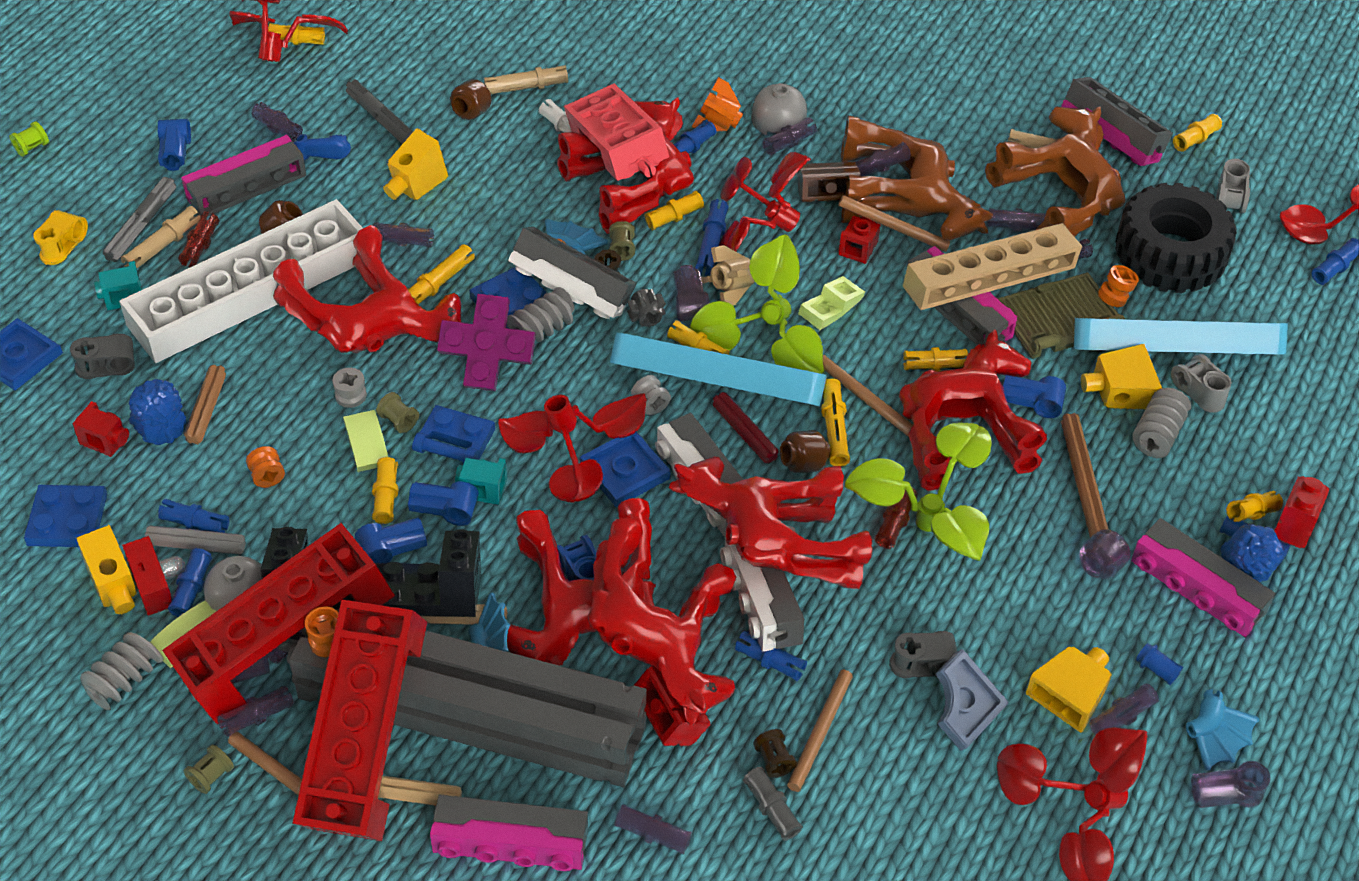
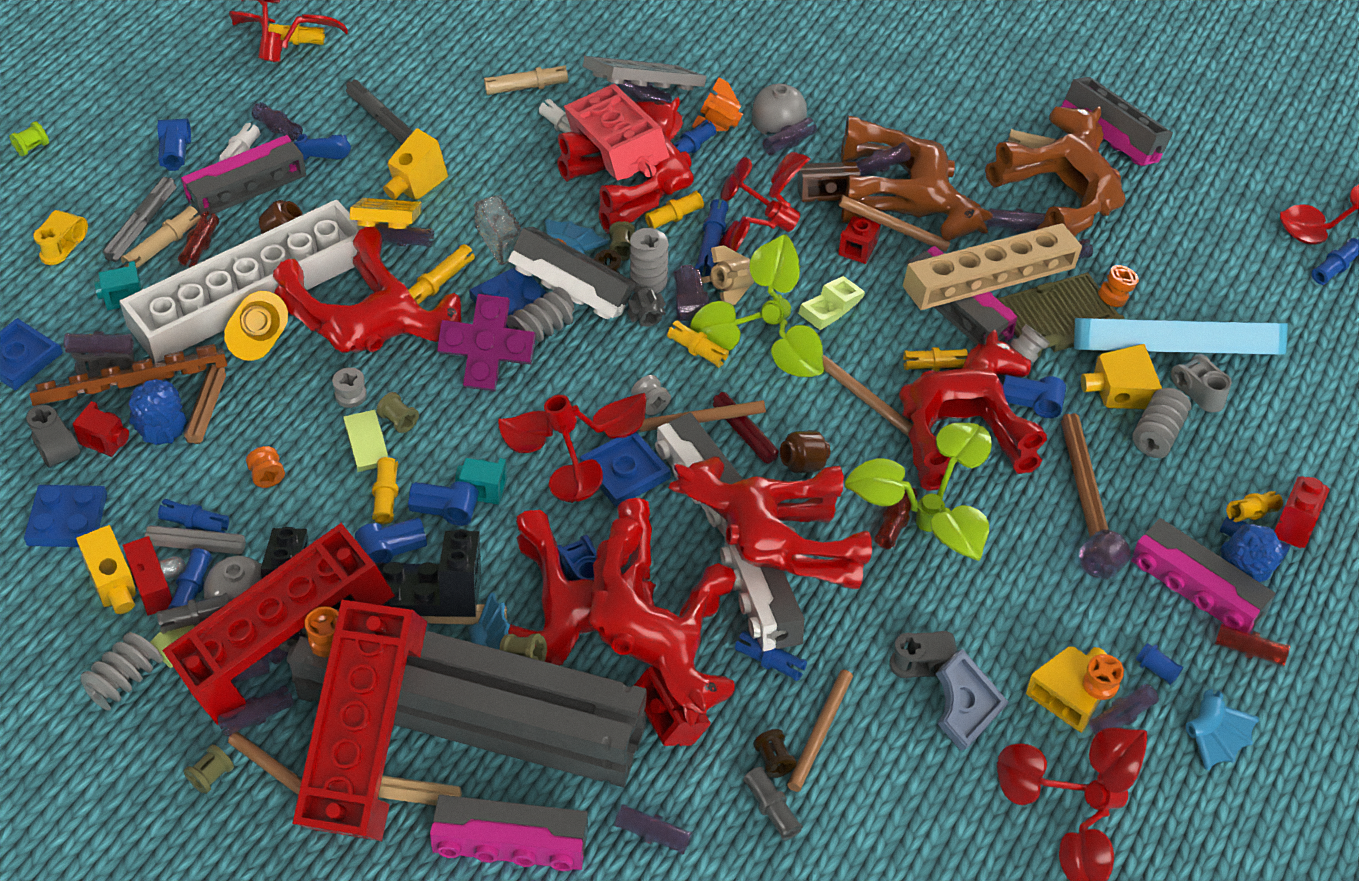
(51, 435): none -> dark grey piece
(98, 343): none -> clear purple pin
(140, 372): none -> dark orange wing
(190, 614): none -> dark grey pin
(241, 142): none -> white axle
(256, 325): none -> yellow piece
(396, 212): none -> yellow plate
(456, 429): blue plate -> none
(470, 99): reddish brown head -> none
(497, 227): none -> clear brick
(525, 646): none -> olive bush
(643, 72): none -> light grey plate
(645, 93): none -> pin
(649, 259): none -> light grey piece
(707, 415): none -> medium nougat bar
(718, 369): medium azure beam -> none
(839, 449): yellow pin -> none
(1029, 343): none -> light grey wheel
(1106, 668): none -> orange wheel
(1178, 212): black tyre -> none
(1197, 132): yellow pin -> none
(1229, 787): piece -> none
(1234, 185): light grey piece -> none
(1253, 645): none -> clear red pin

